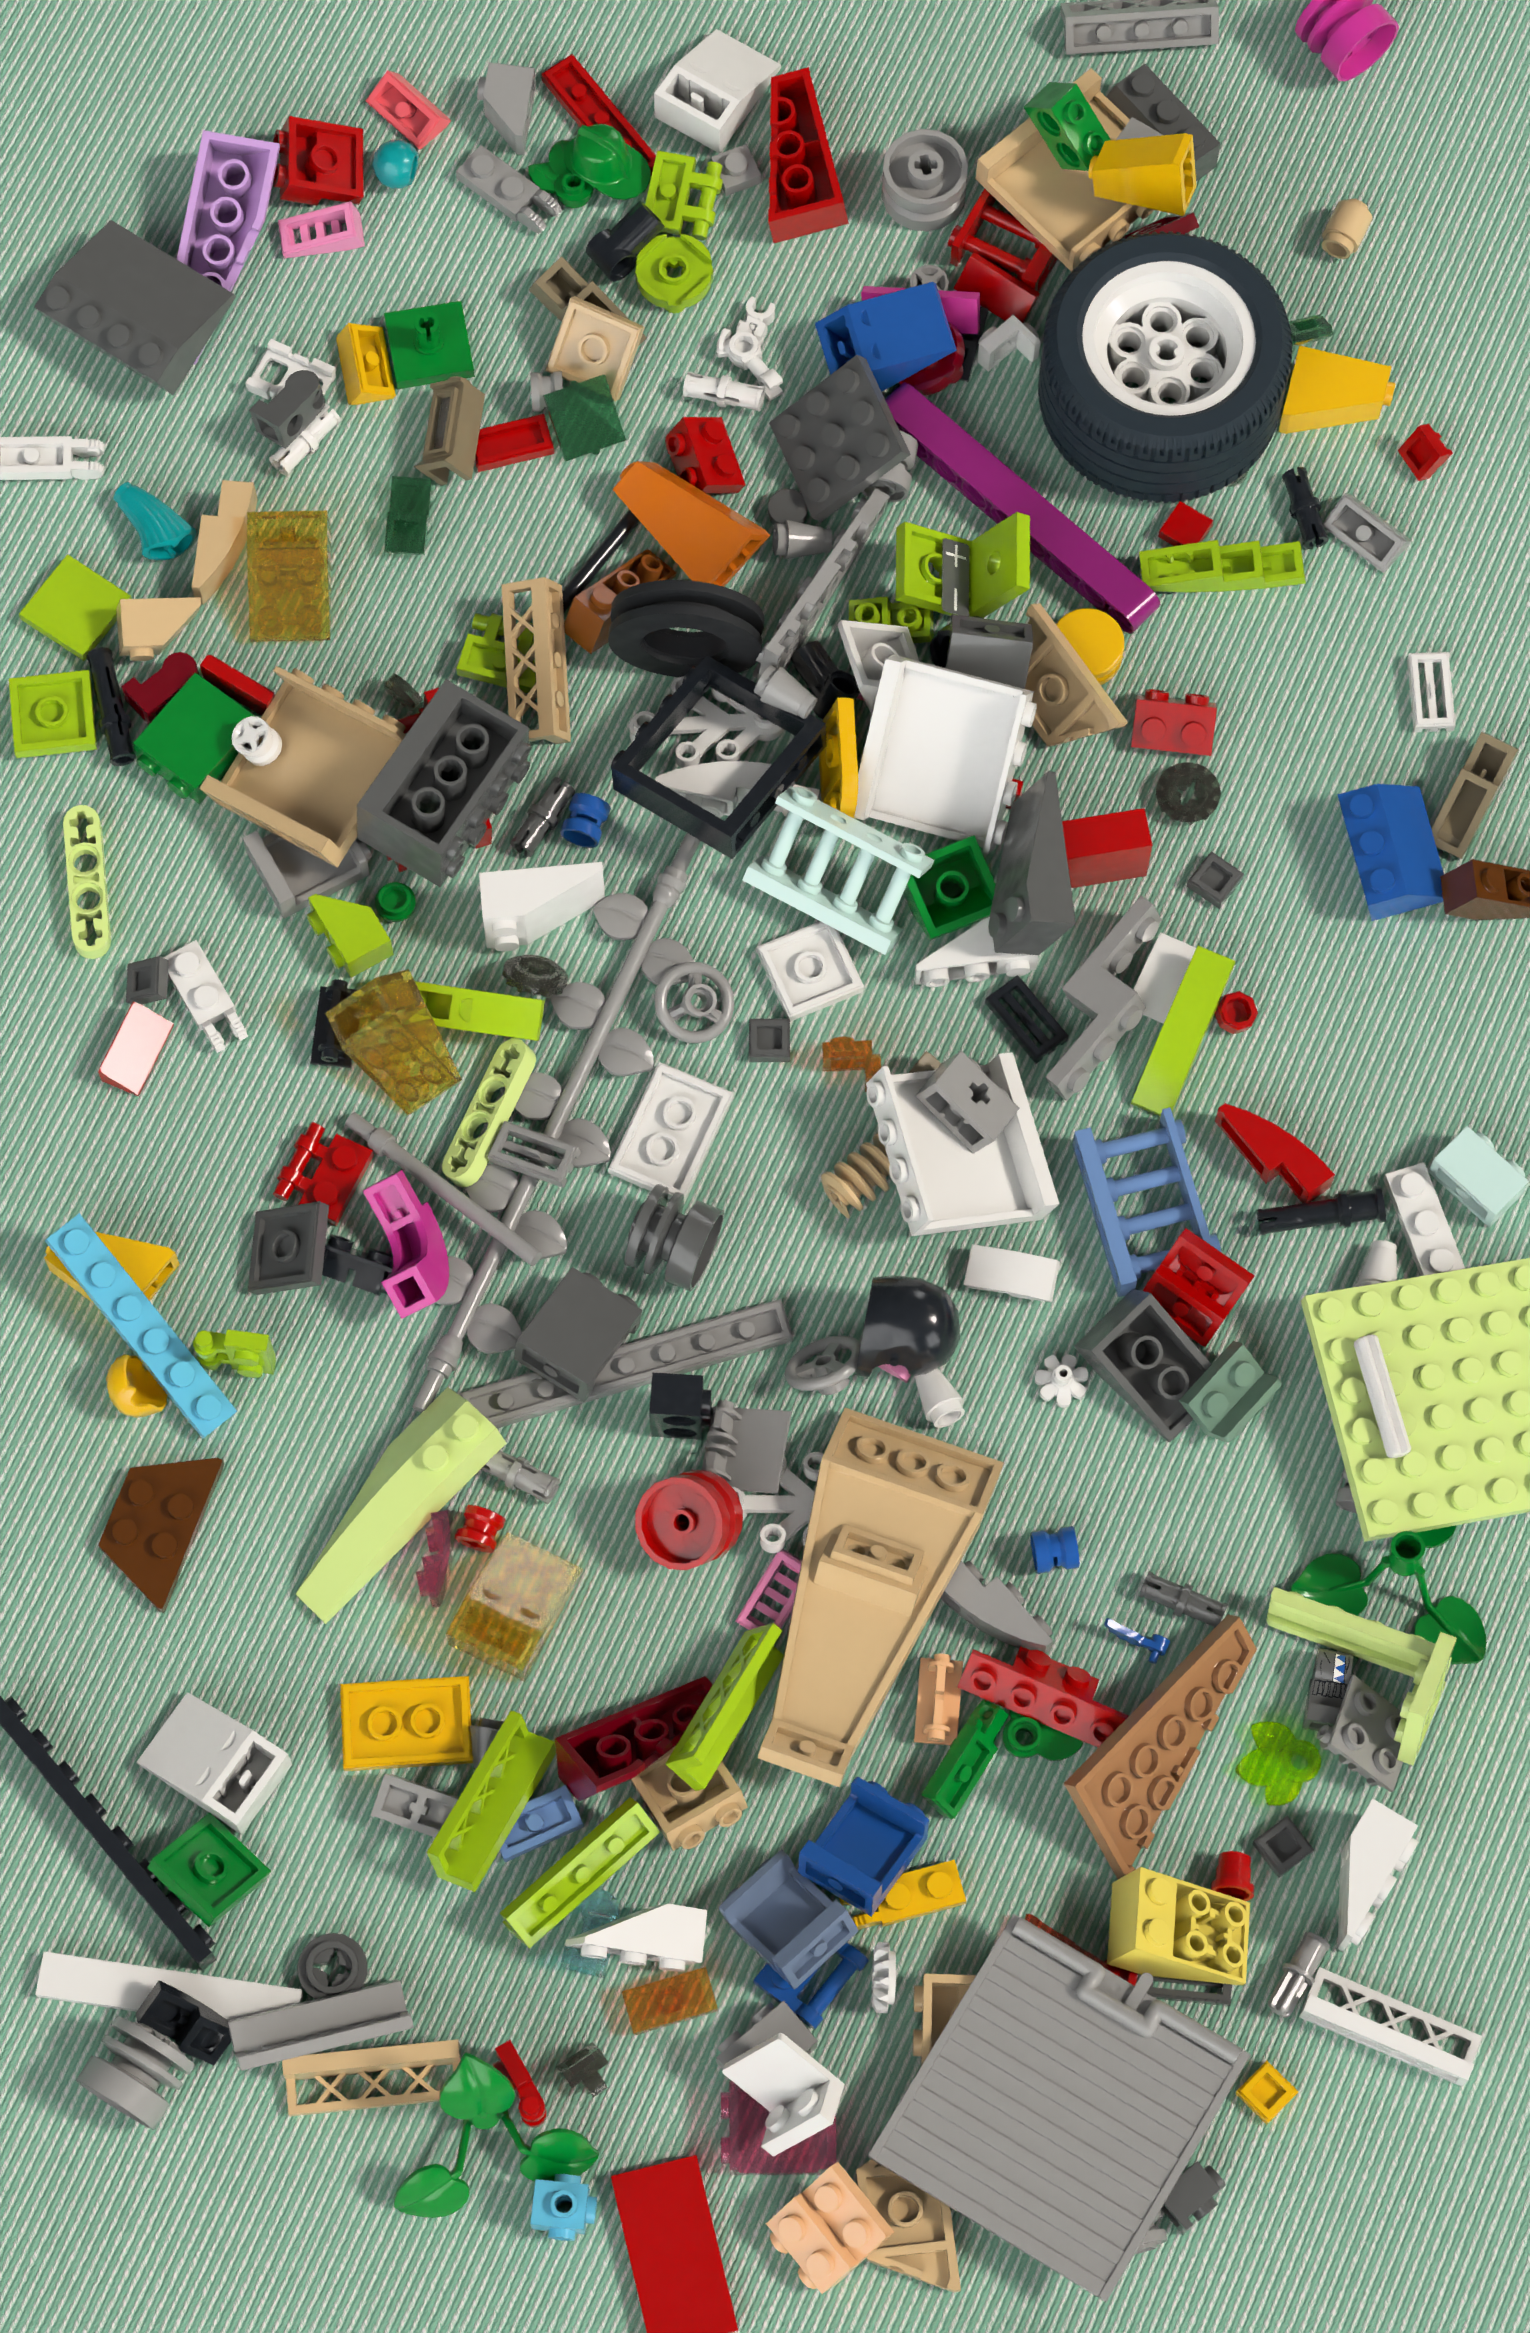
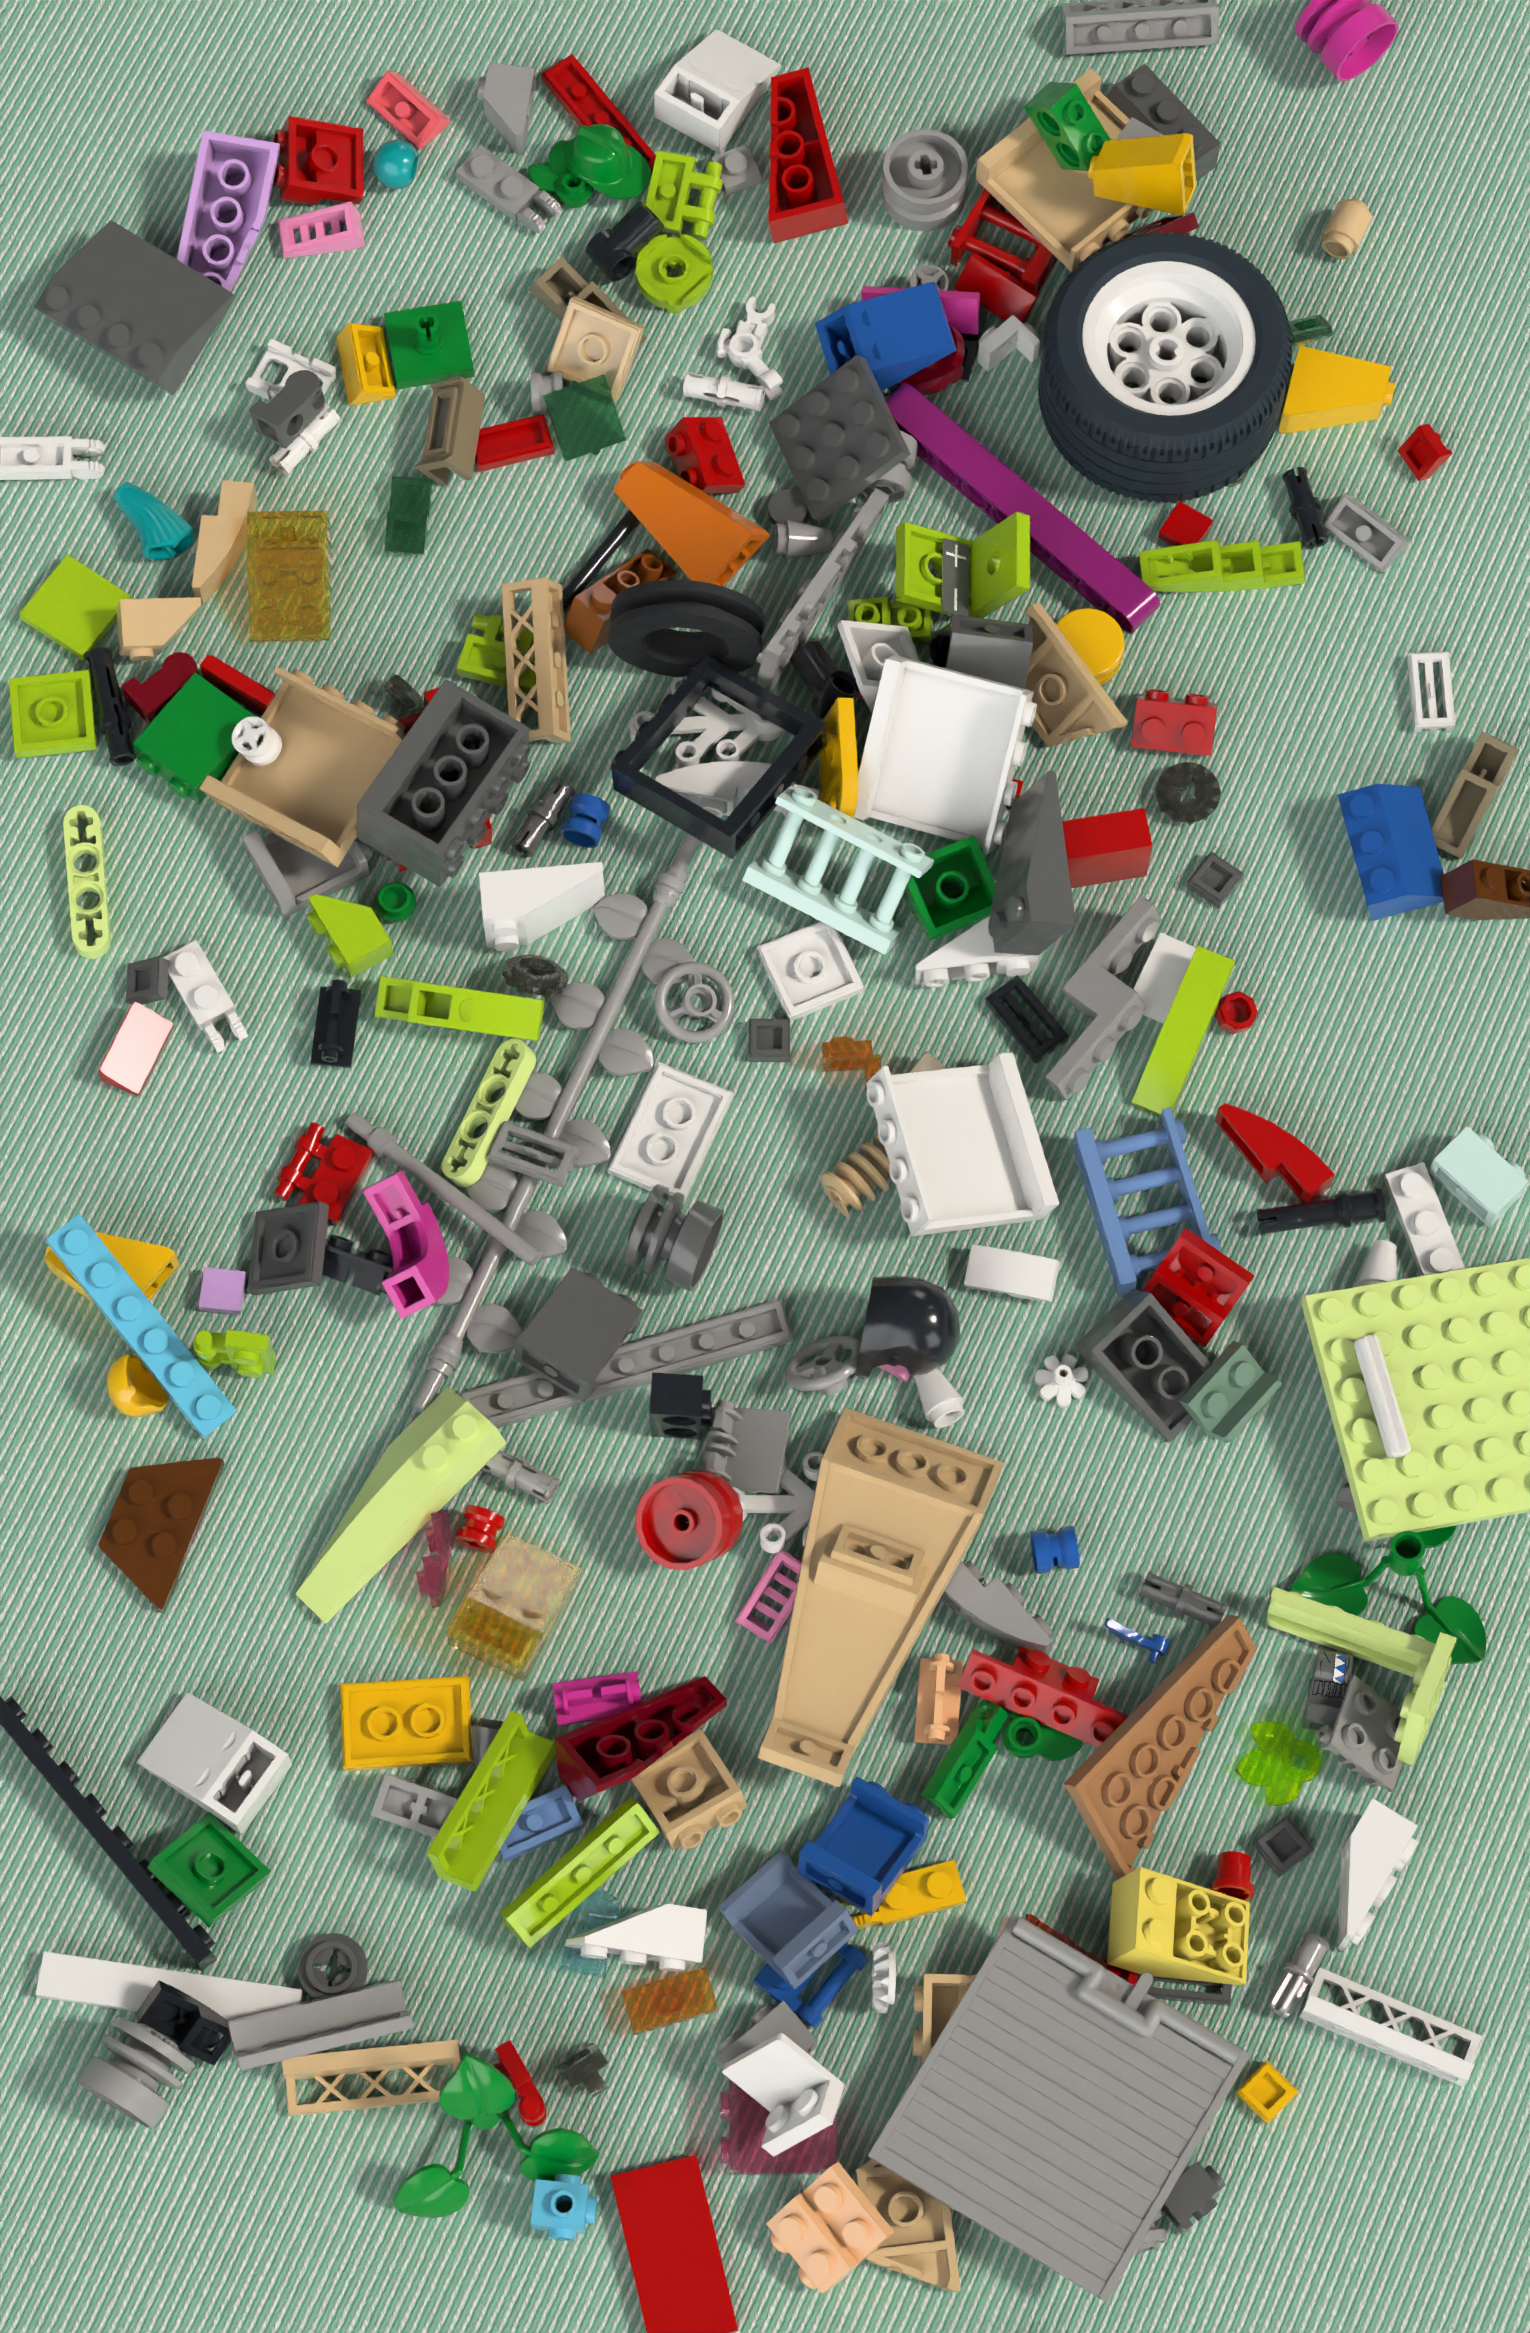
(222, 1291): none -> lavender tile
(395, 1040): clear yellow slope -> none
(595, 1697): none -> dark pink hinge
(726, 1706): lime fence -> none
(784, 692): light grey cone -> none
(967, 1101): light grey brick -> none

